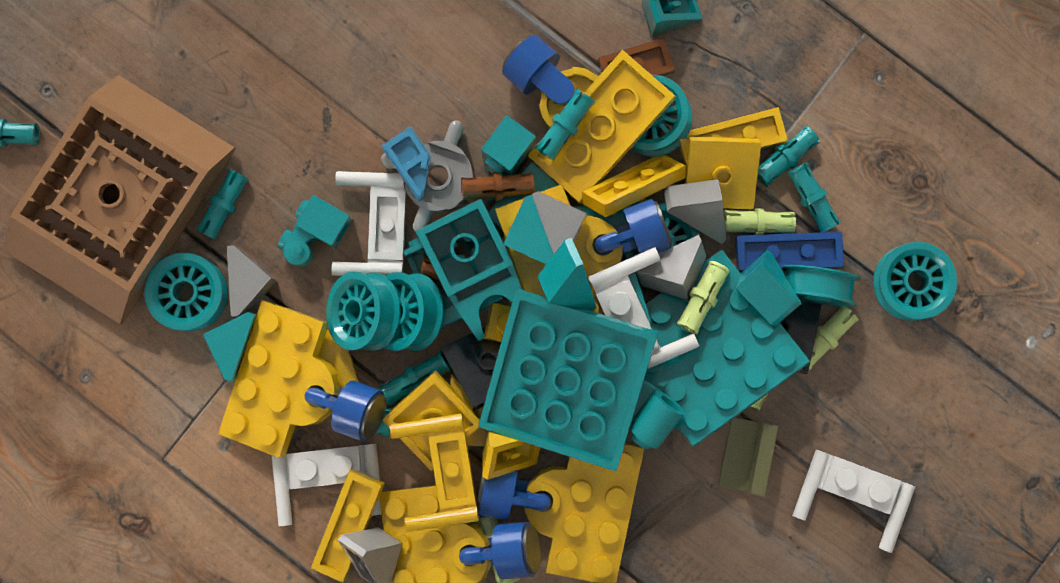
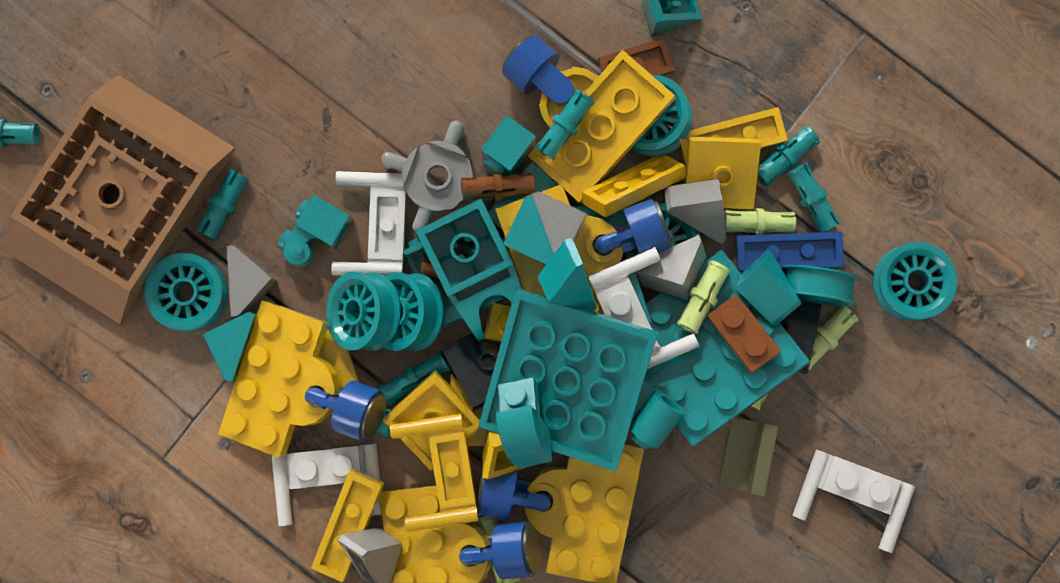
(410, 160): dark azure tile -> none
(520, 425): none -> teal brick
(743, 334): none -> dark orange plate

